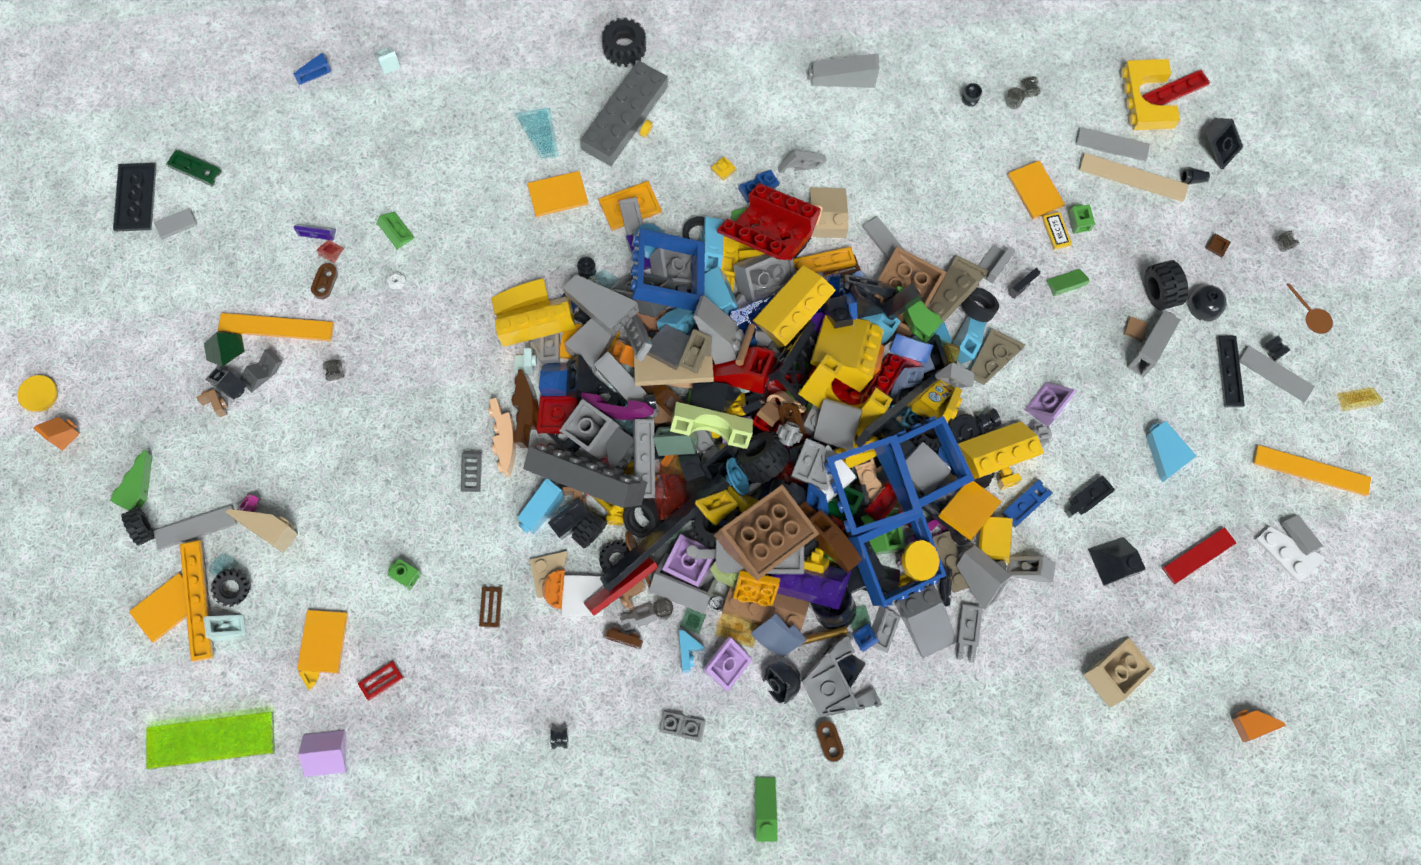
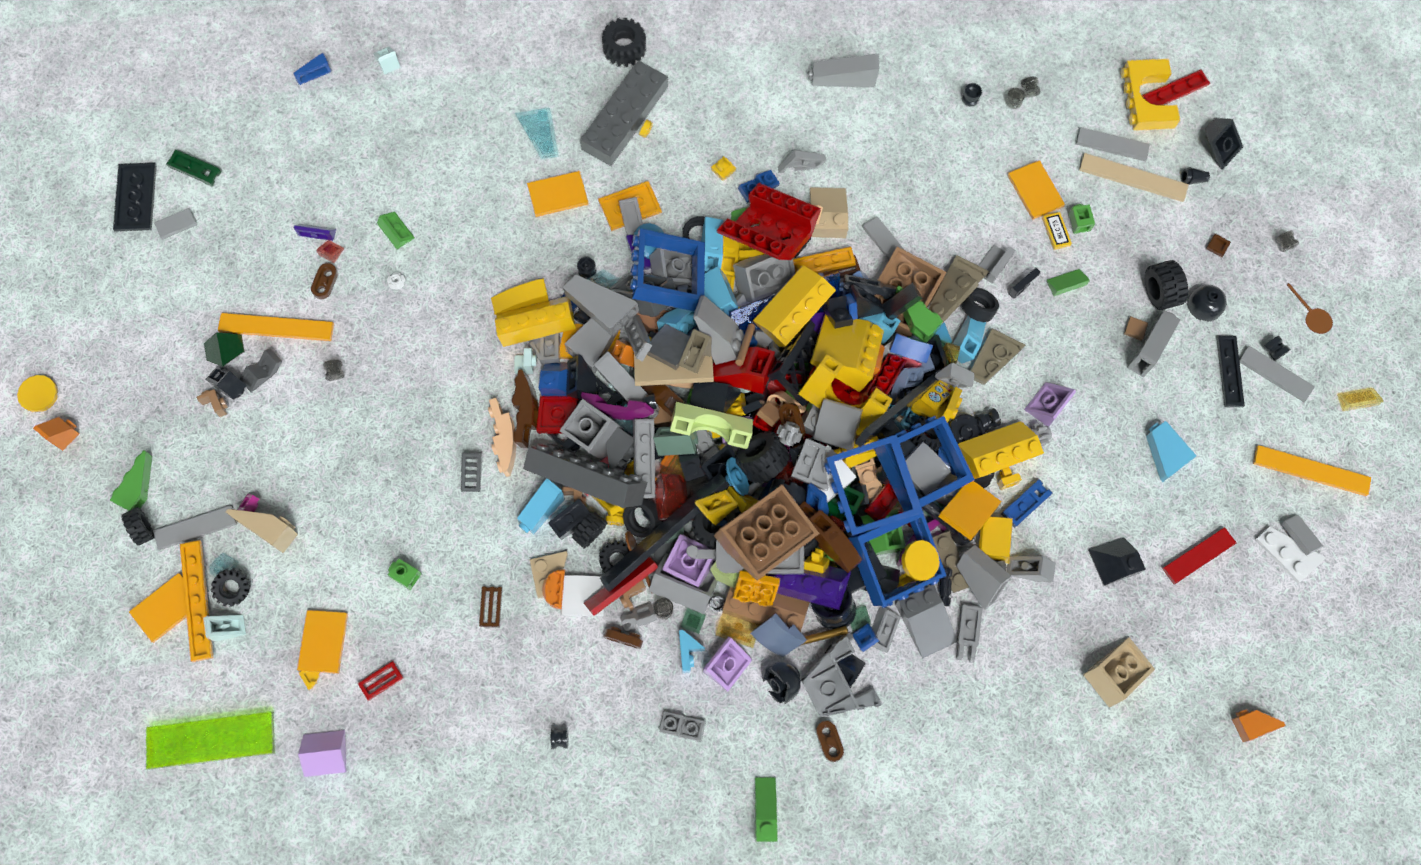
(1090, 496): black hinge -> none

